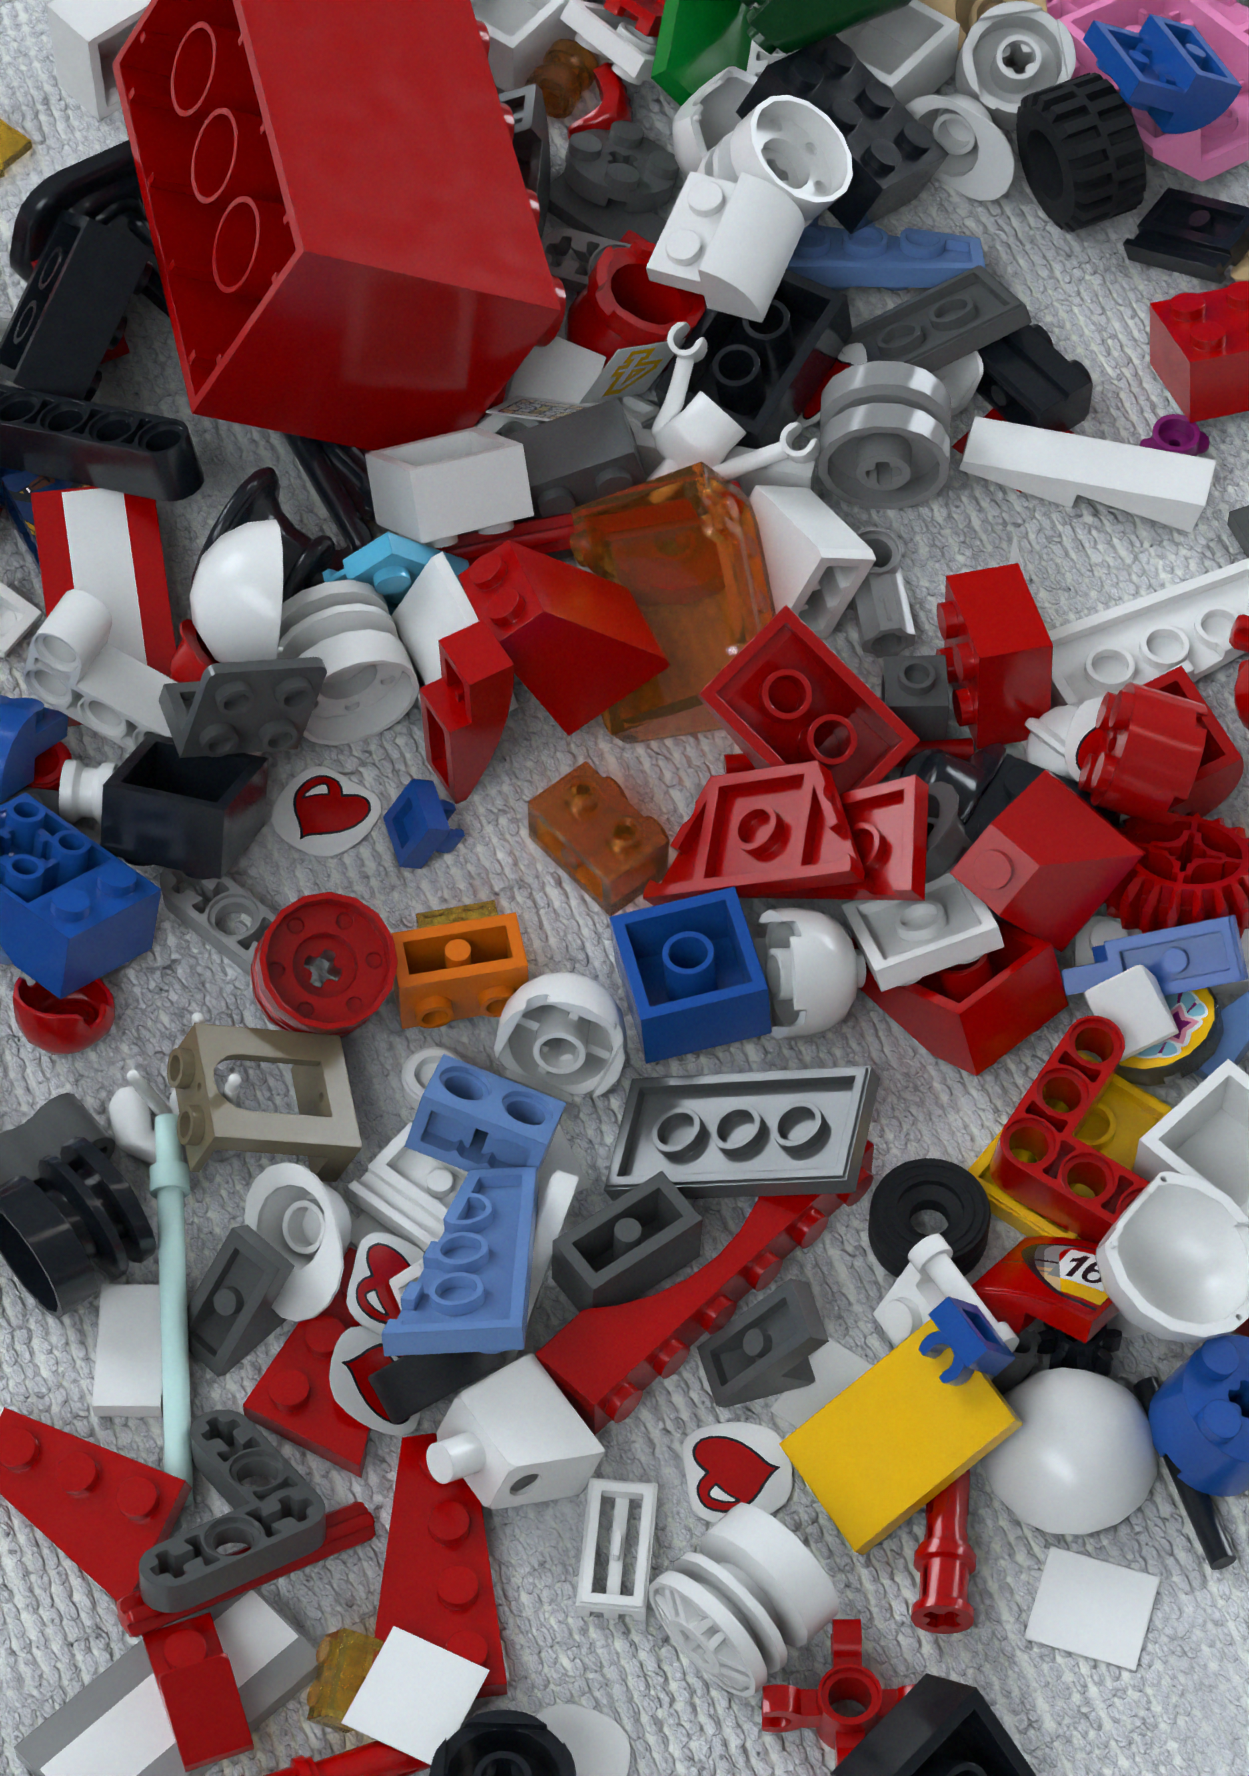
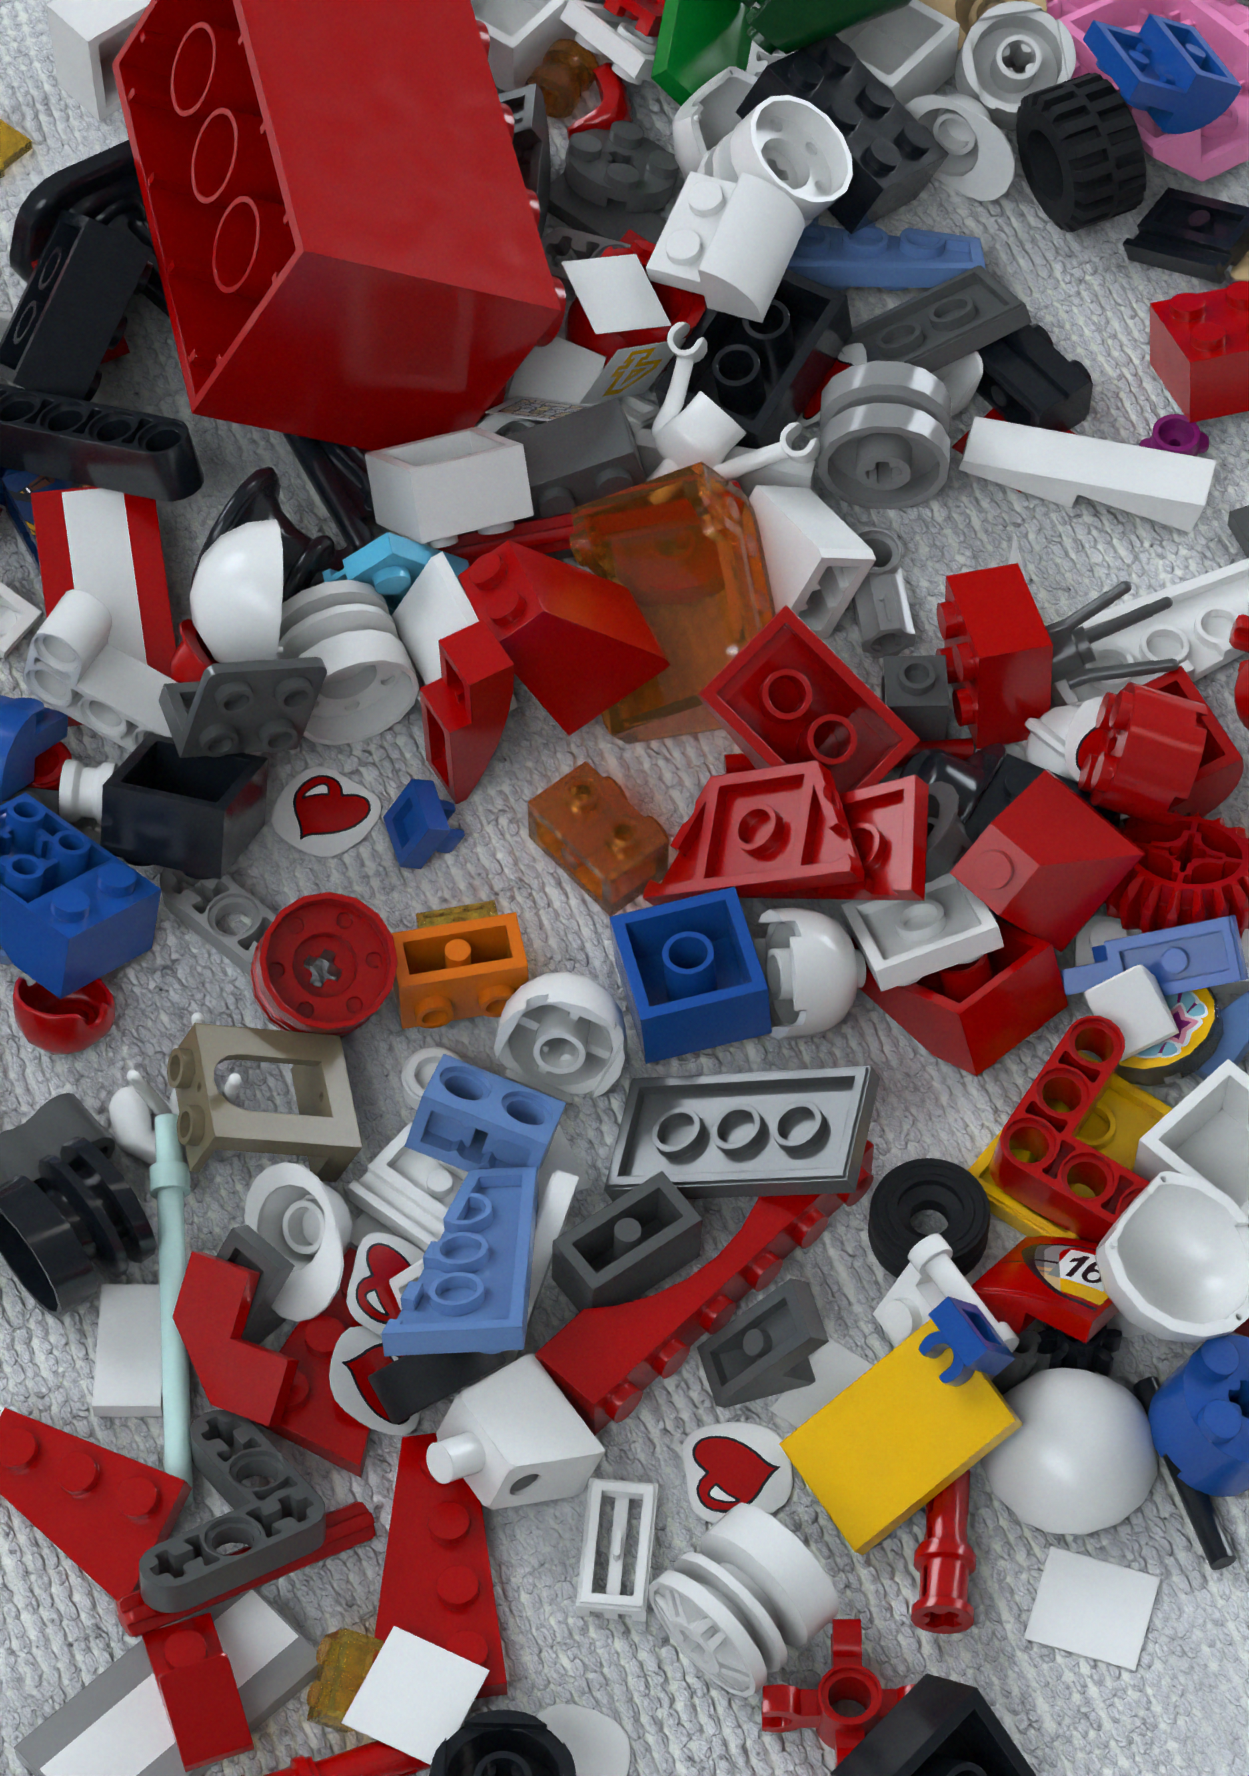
(211, 1324): none -> red tile
(615, 293): none -> white sticker
(1073, 645): none -> dark grey plant

